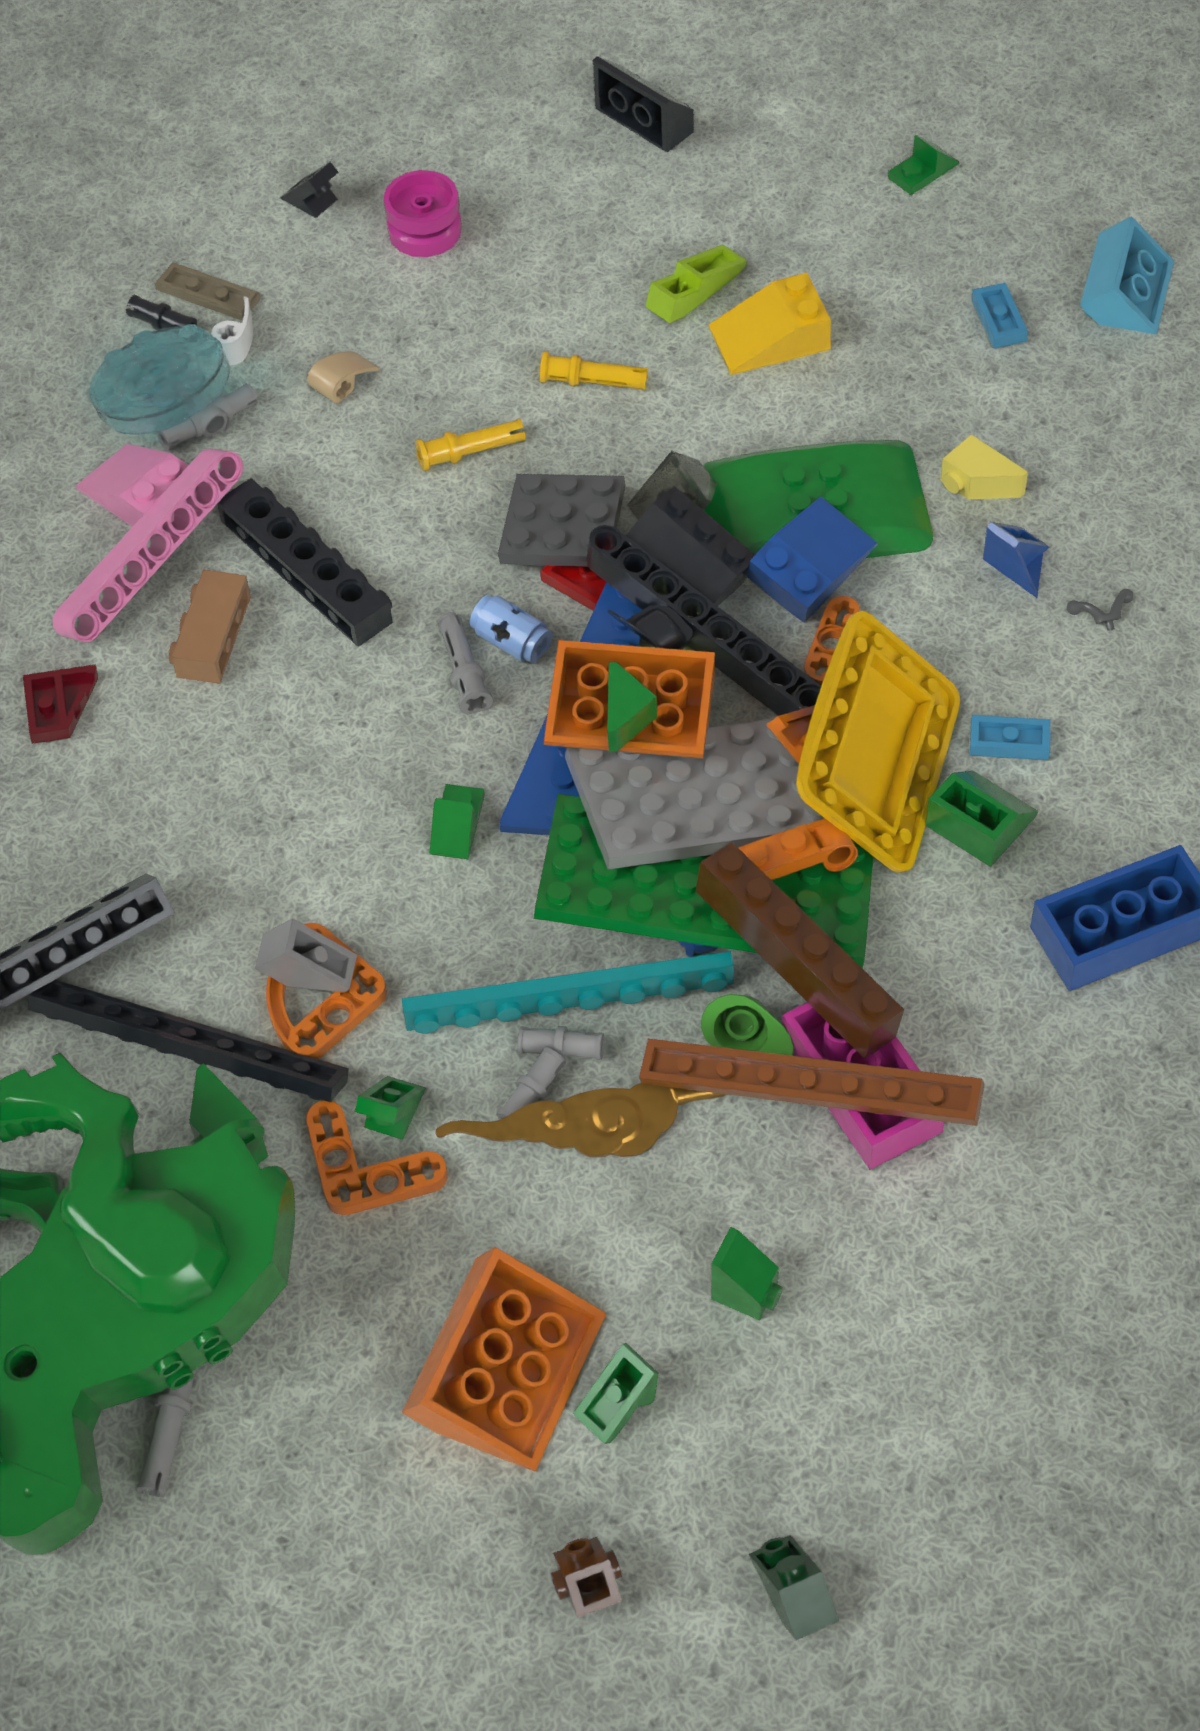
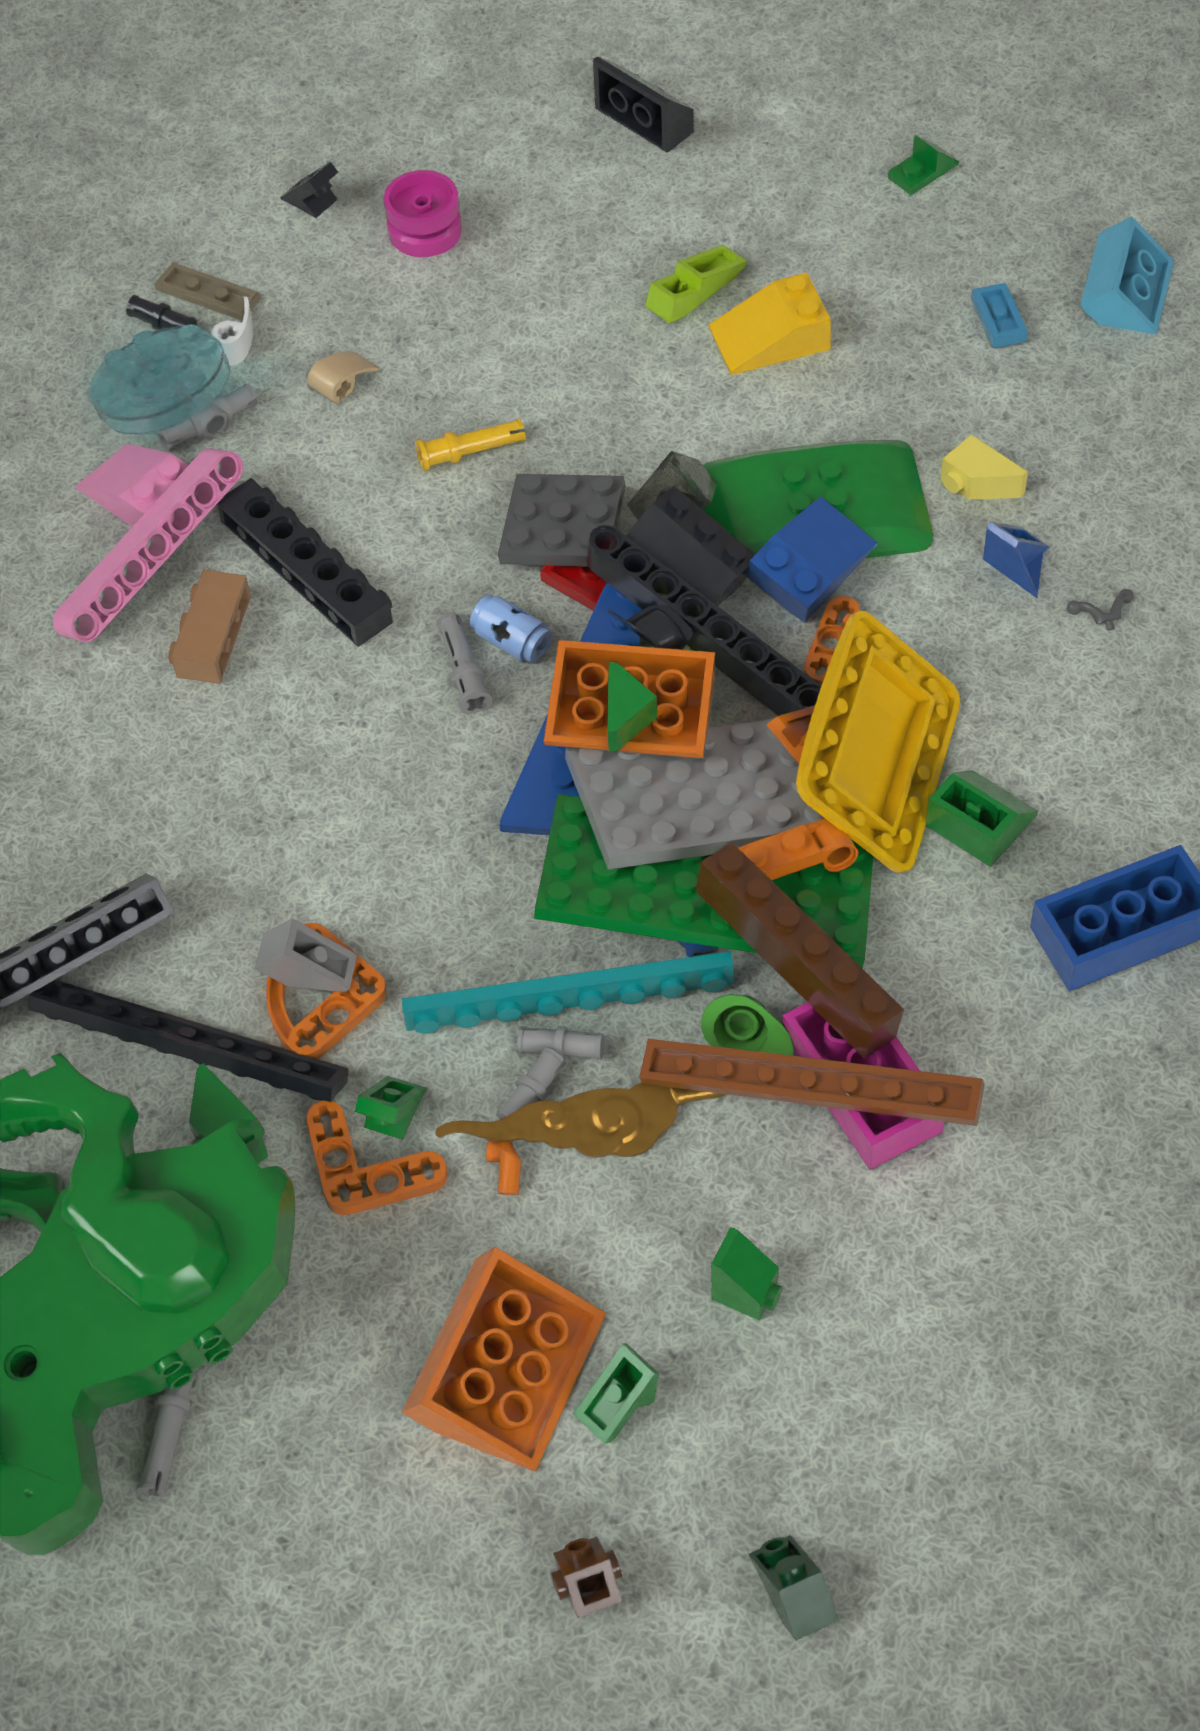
(57, 701): dark red wing -> none
(455, 821): green slope -> none
(509, 1166): none -> orange arm
(577, 371): yellow pin -> none
(1010, 737): dark azure plate -> none

